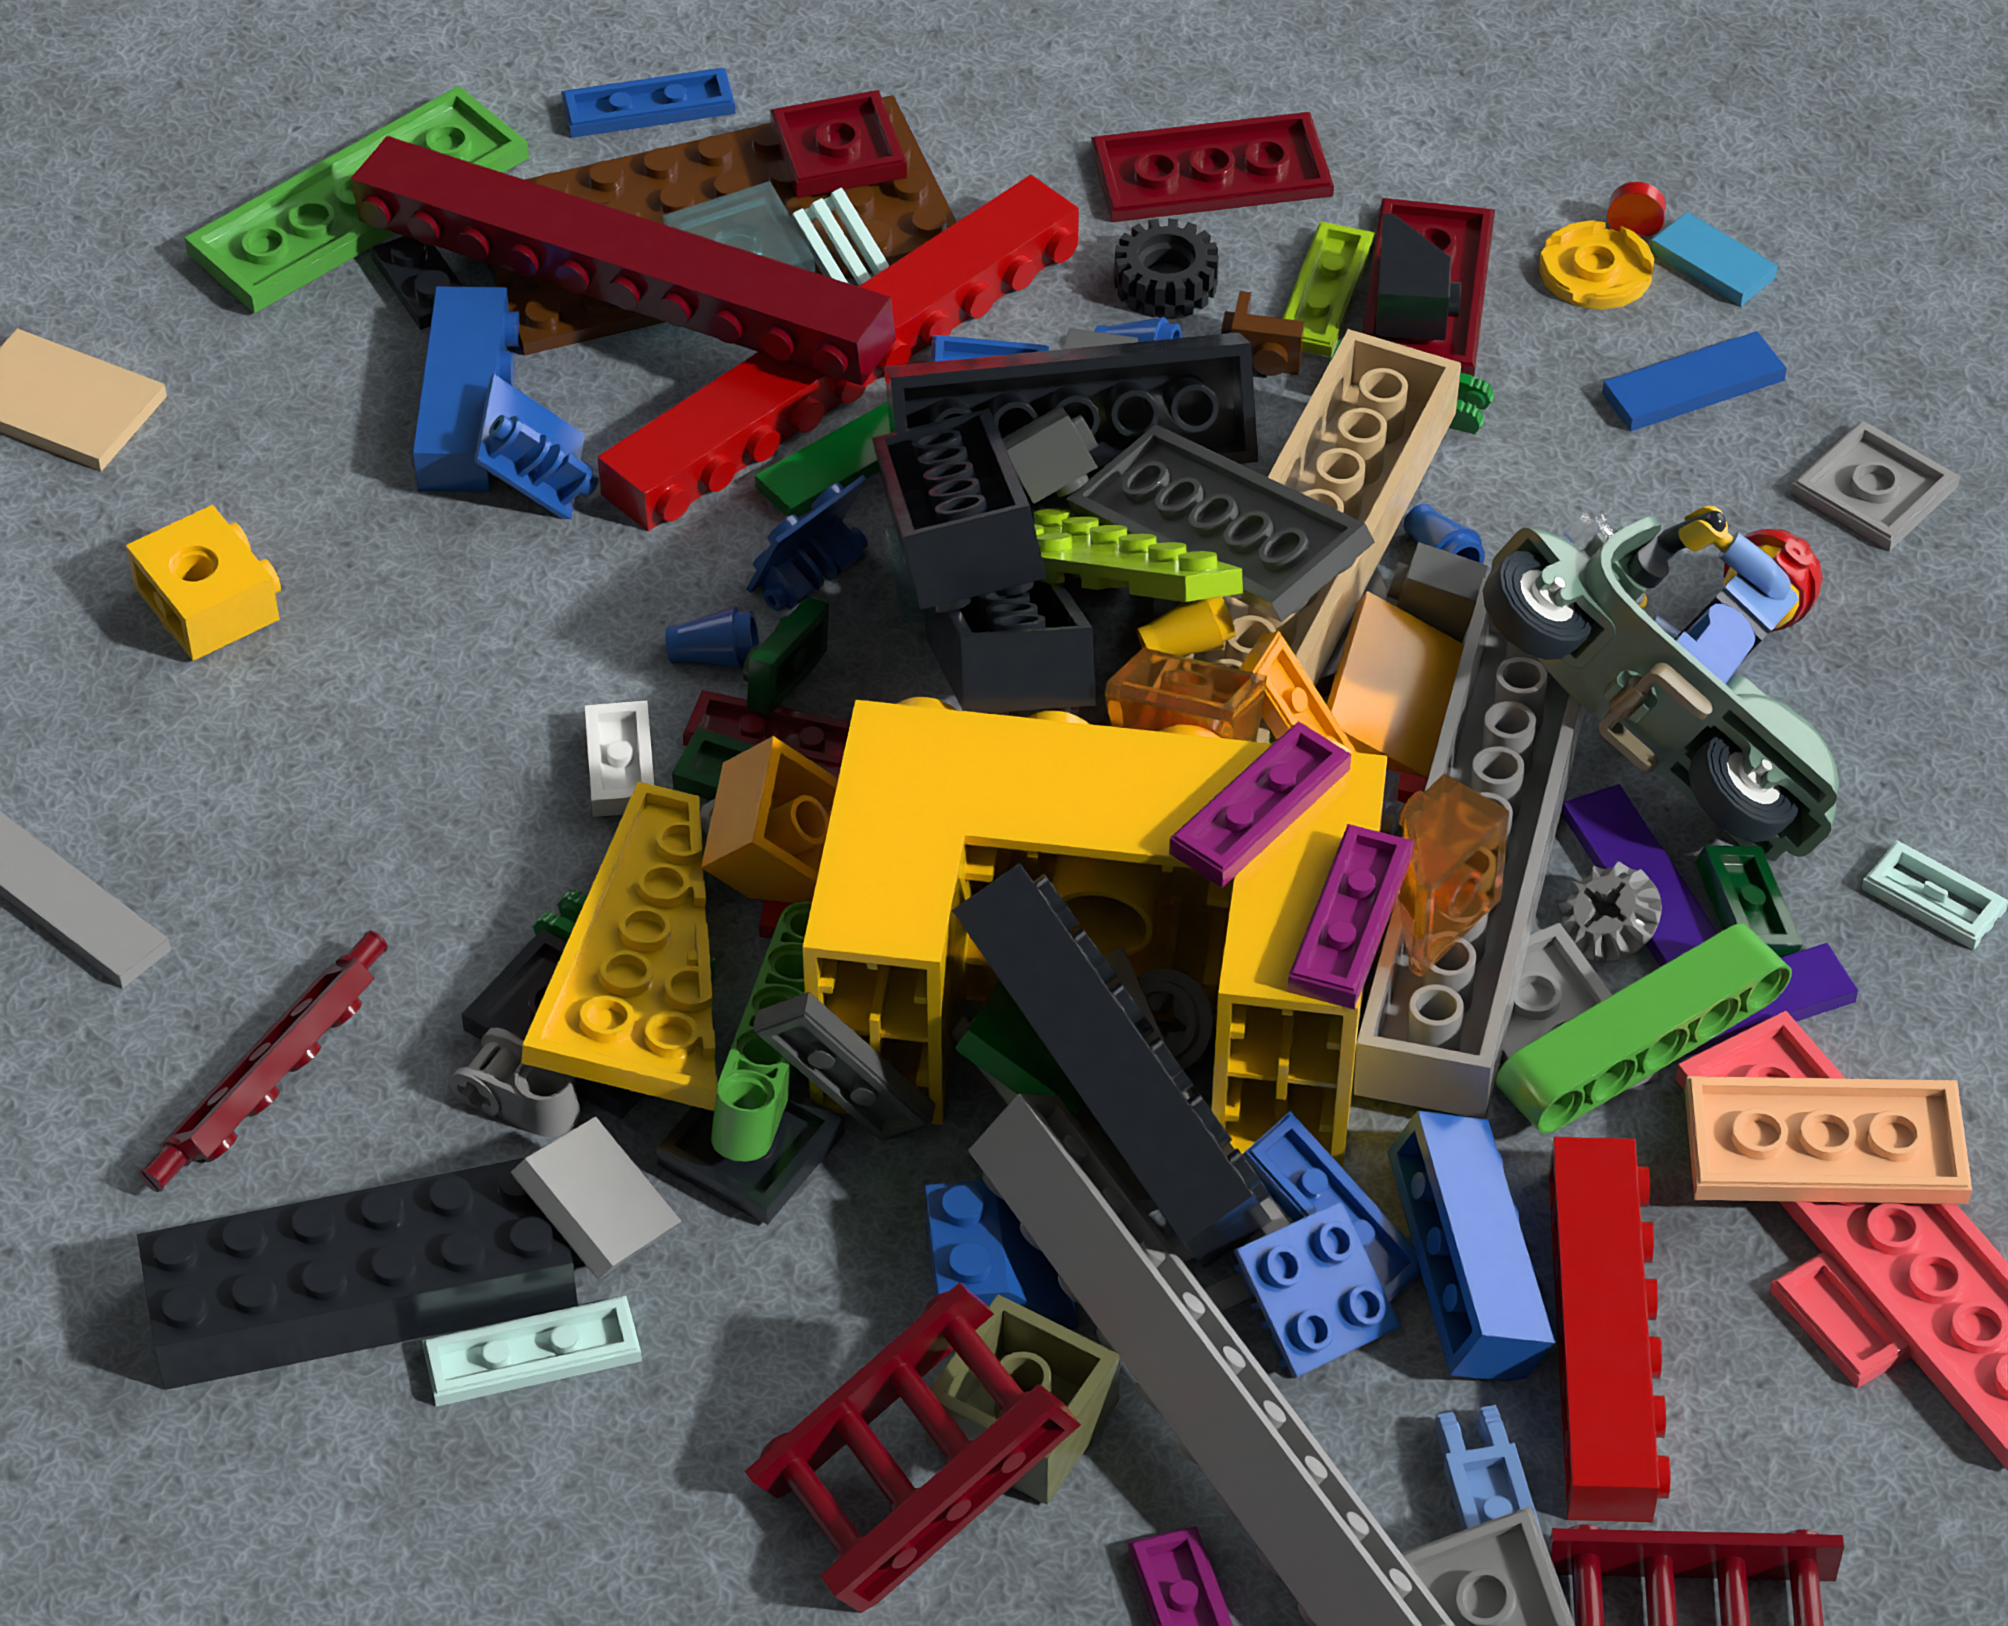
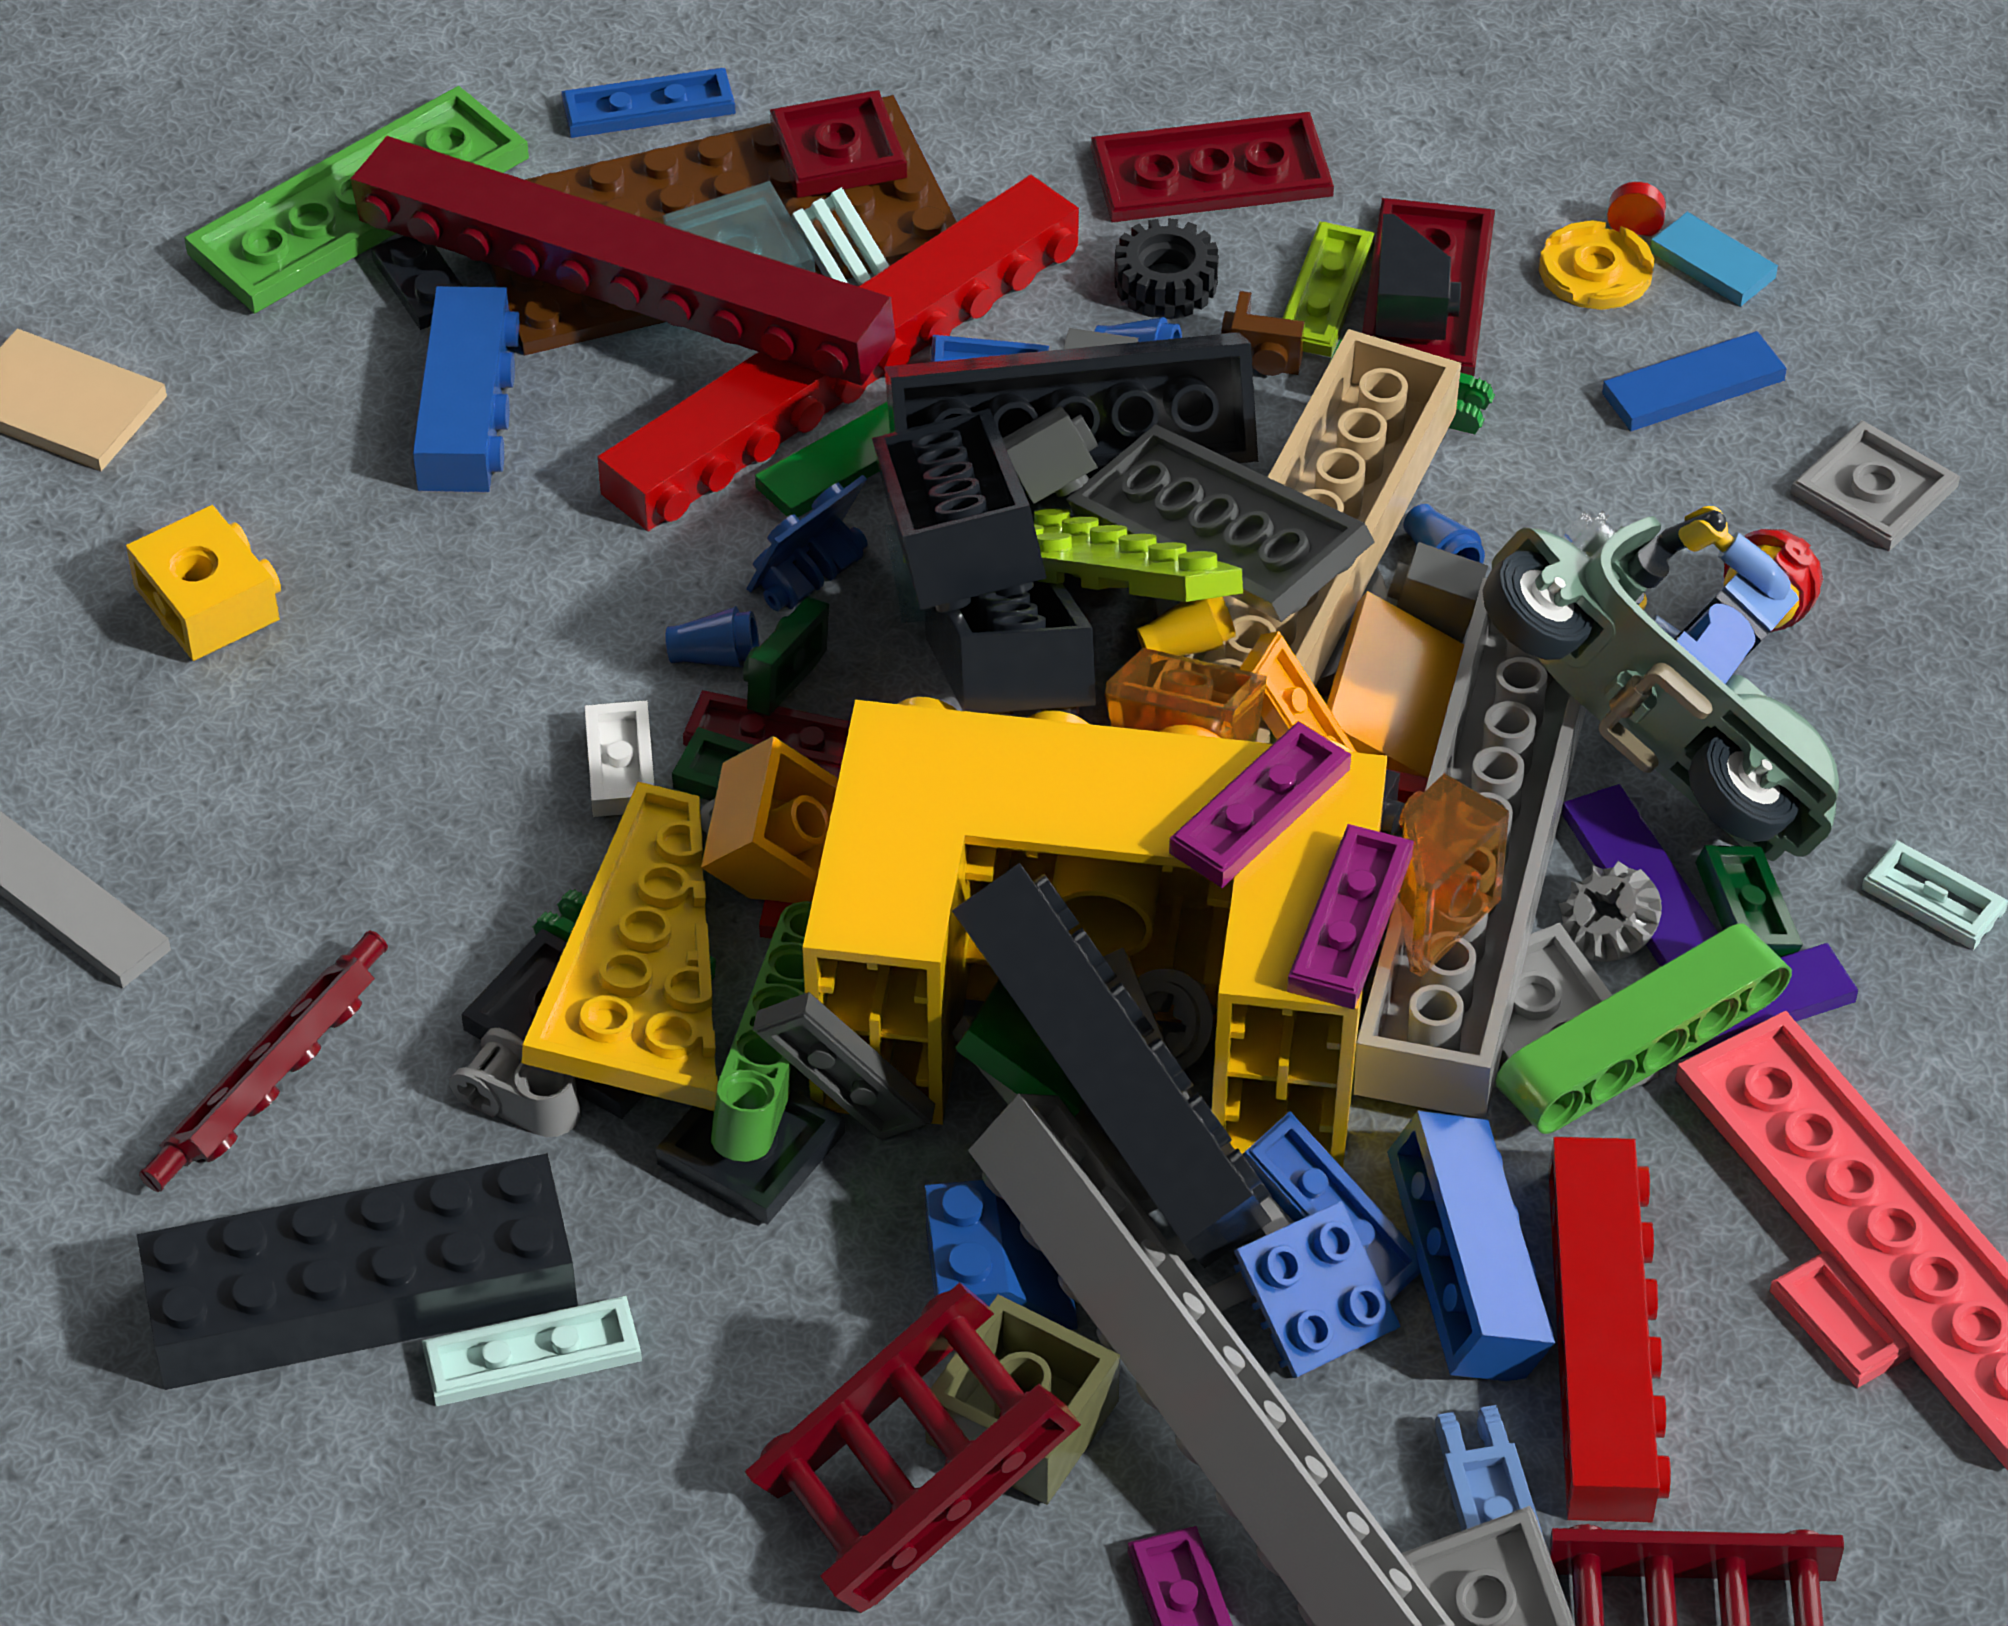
(533, 449): blue hinge -> none
(596, 1197): light grey tile -> none
(1827, 1140): light nougat tile -> none

